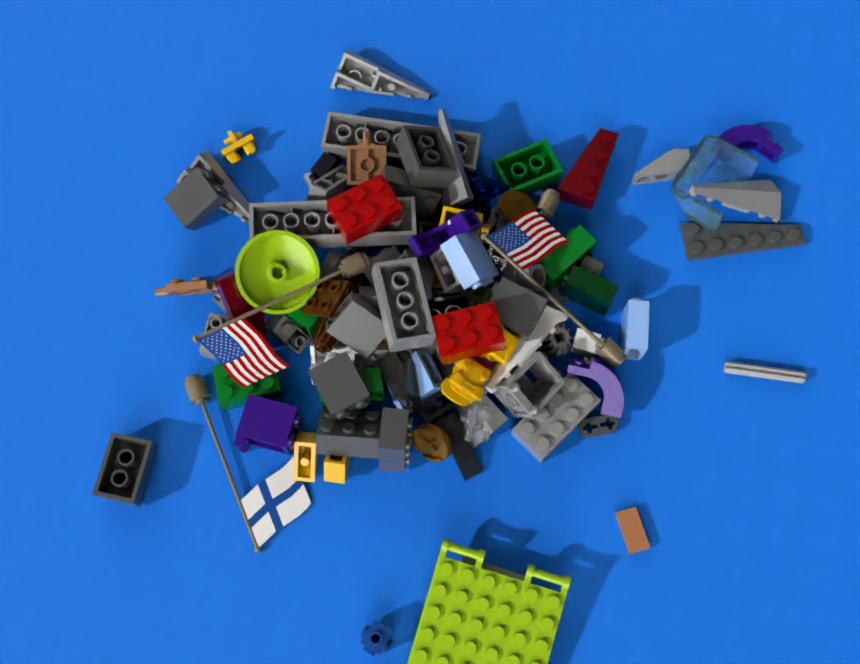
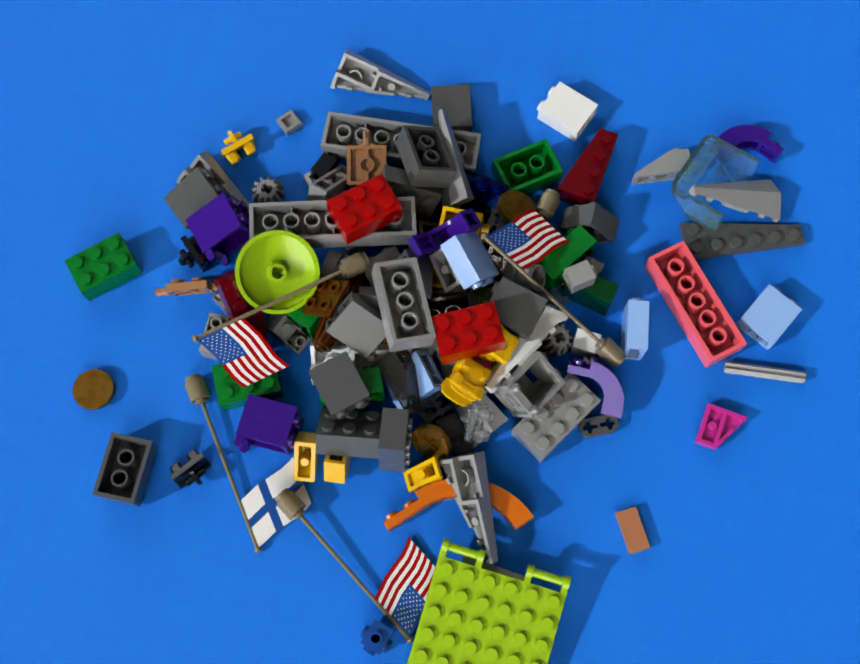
(93, 389): none -> pearl gold tile
(103, 266): none -> green brick
(187, 258): none -> black hips
(190, 471): none -> black hips
(220, 227): none -> dark purple container
(273, 186): none -> light grey gear
(289, 122): none -> light grey tile
(404, 586): none -> flag
(423, 474): none -> yellow slope
(456, 103): none -> dark grey brick
(470, 482): none -> light grey wedge
(501, 500): none -> orange arch
(566, 111): none -> white brick
(579, 276): none -> light grey brick
(593, 219): none -> dark grey brick
(695, 304): none -> coral brick
(717, 426): none -> dark pink wing
(768, 316): none -> light blue brick

